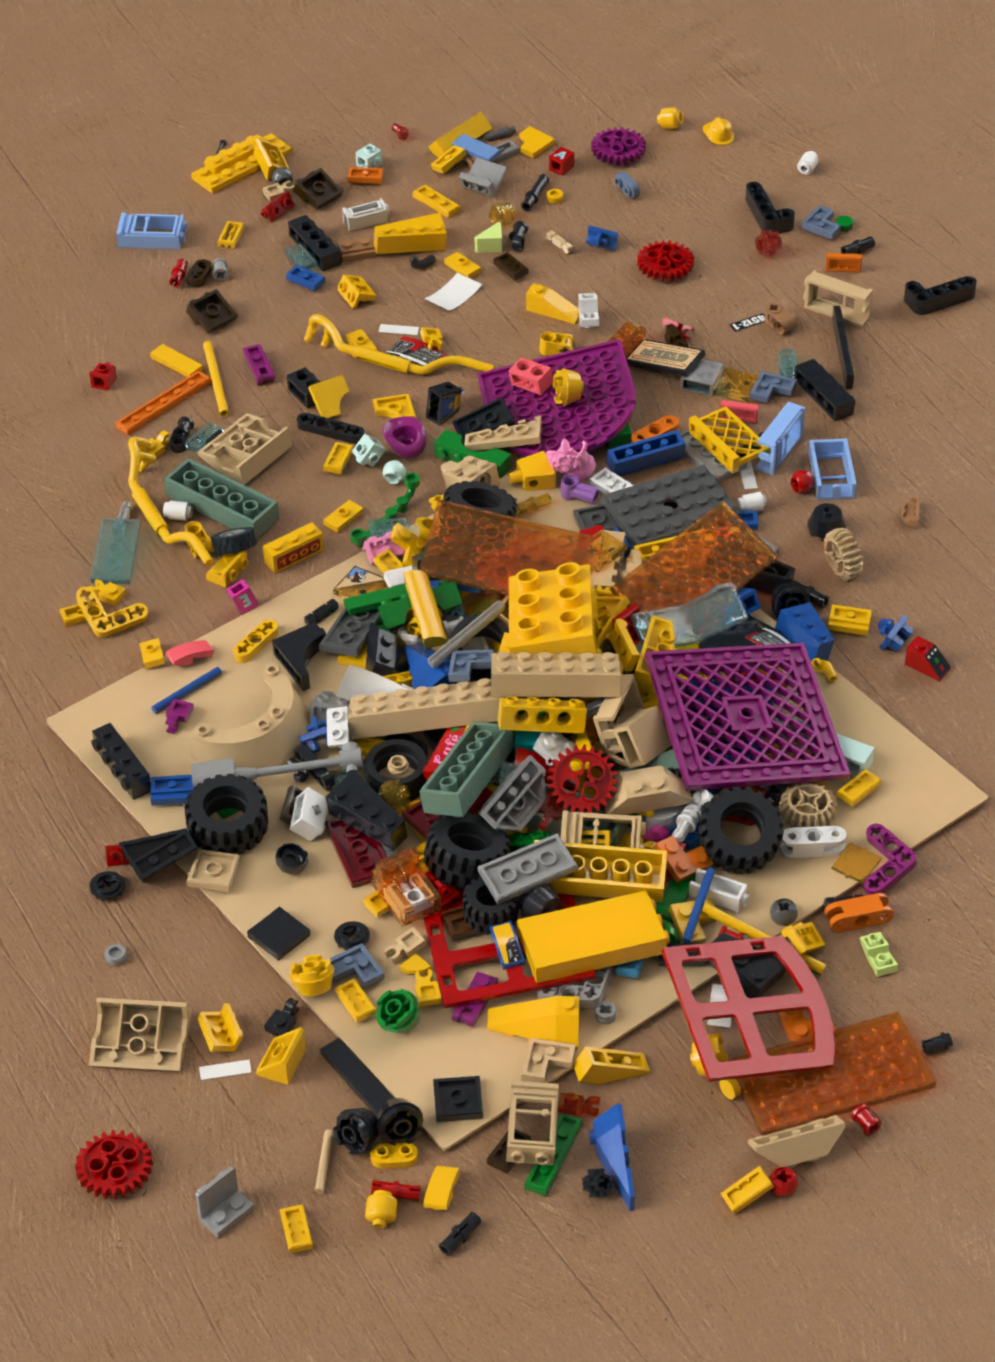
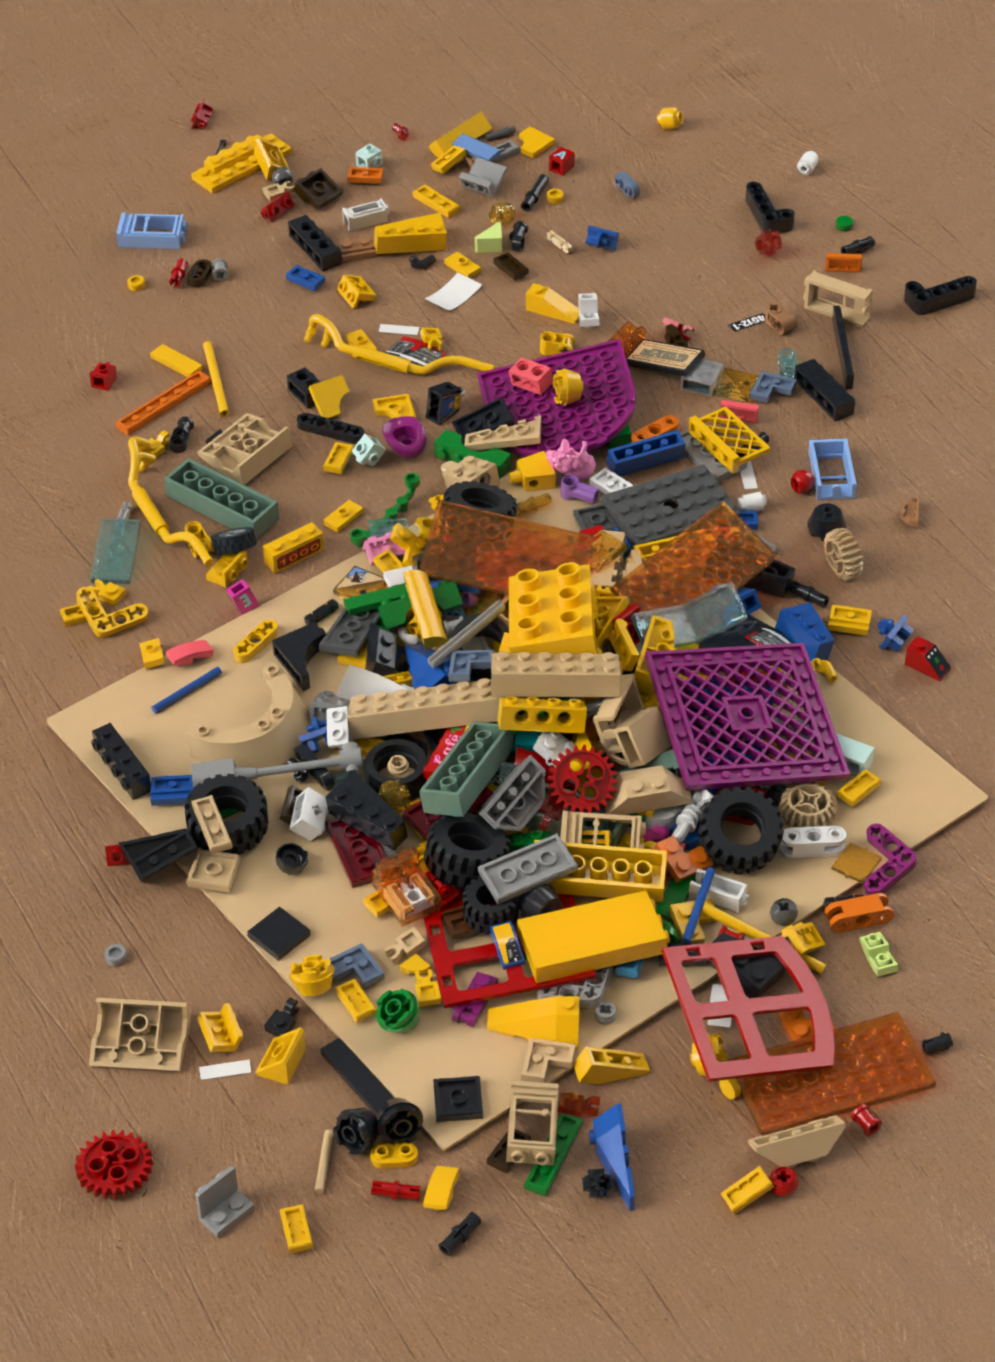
(111, 879): black gear -> none
(136, 283): none -> yellow tile
(177, 510): white brick -> none
(177, 712): magenta plate -> none
(198, 440): clear light blue plate -> none
(201, 115): none -> red hinge
(211, 311): dark brown plate -> none
(211, 824): none -> tan tile
(221, 241): yellow tile -> none
(258, 364): magenta plate -> none
(300, 257): clear light blue plate -> none
(348, 929): black gear -> none
(381, 1208): yellow head -> none
(394, 472): light aqua piece -> none
(469, 599): none -> medium lavender hinge
(618, 146): magenta gear -> none
(665, 260): red gear -> none
(719, 131): yellow piece -> none
(781, 437): light blue door -> none
(787, 596): black cone -> none
(819, 223): sand blue plate -> none

